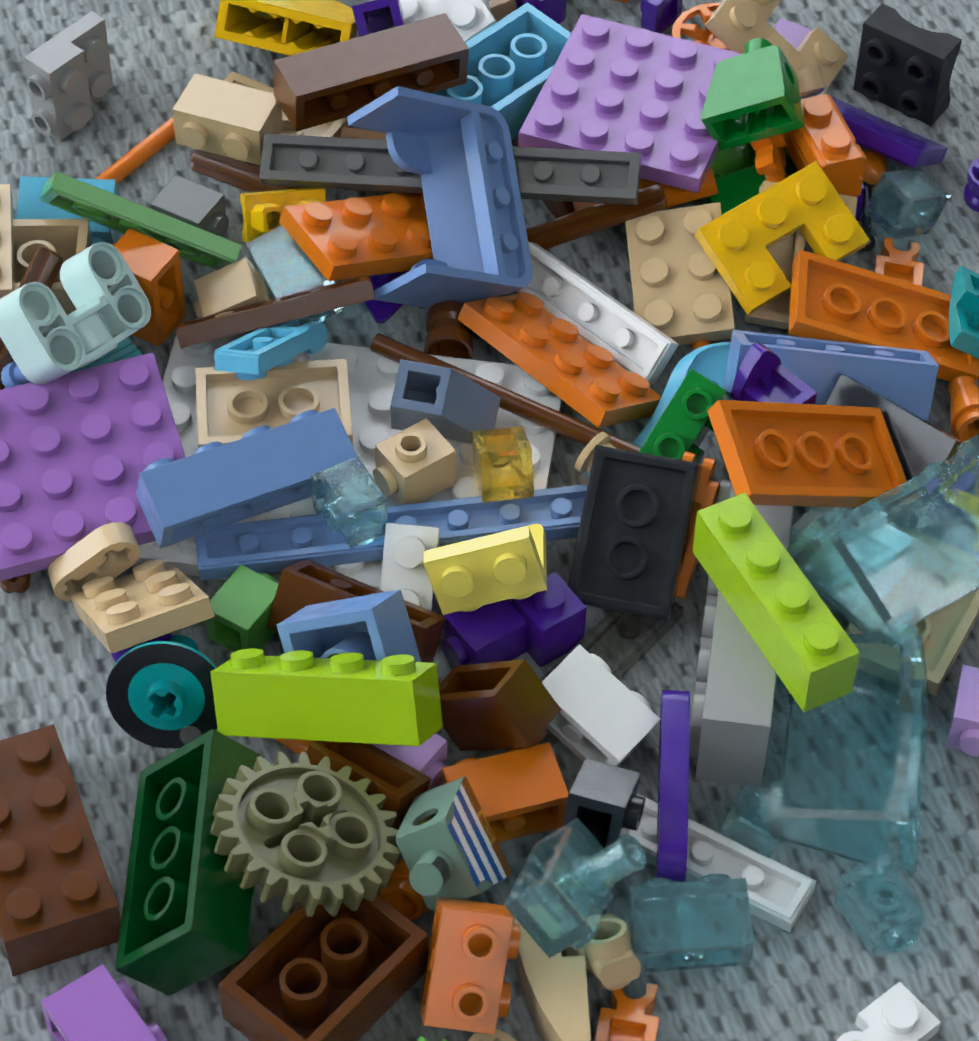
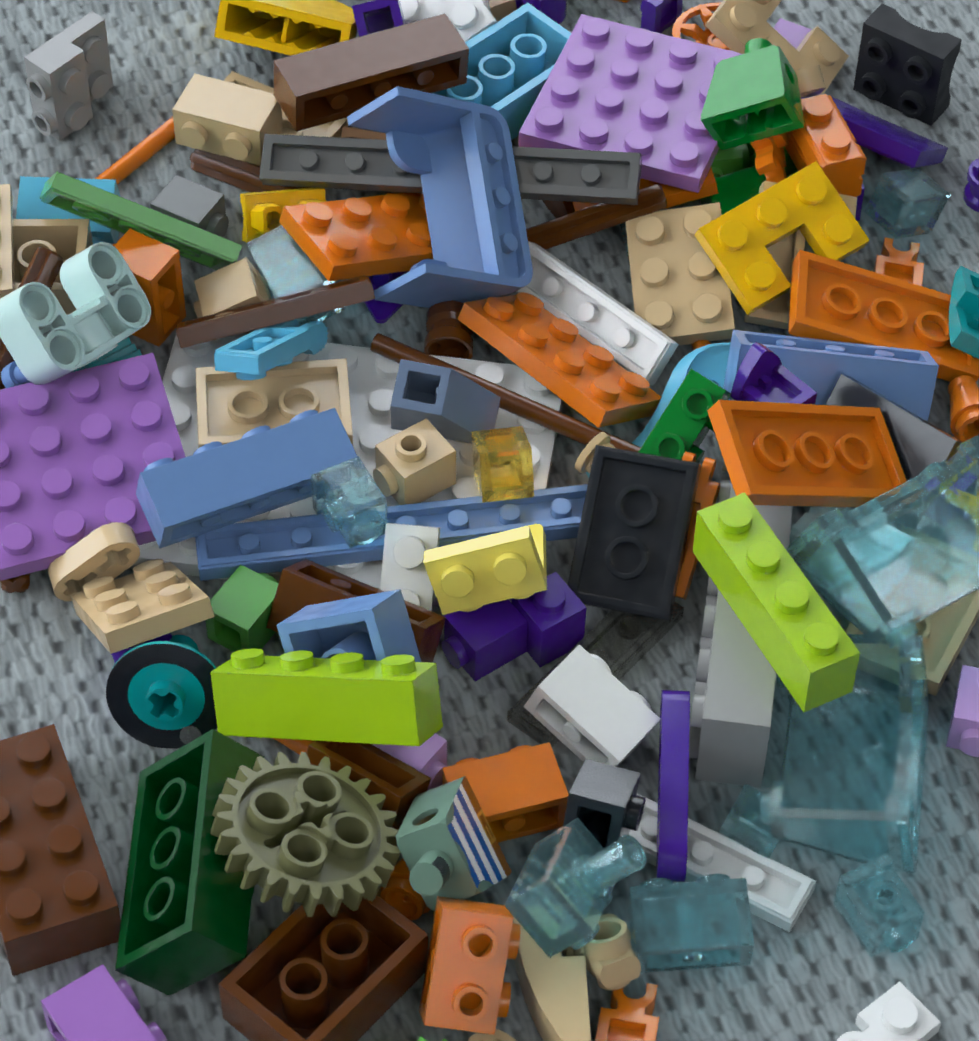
(495, 706): reddish brown piece -> none
(875, 166): hinge -> none

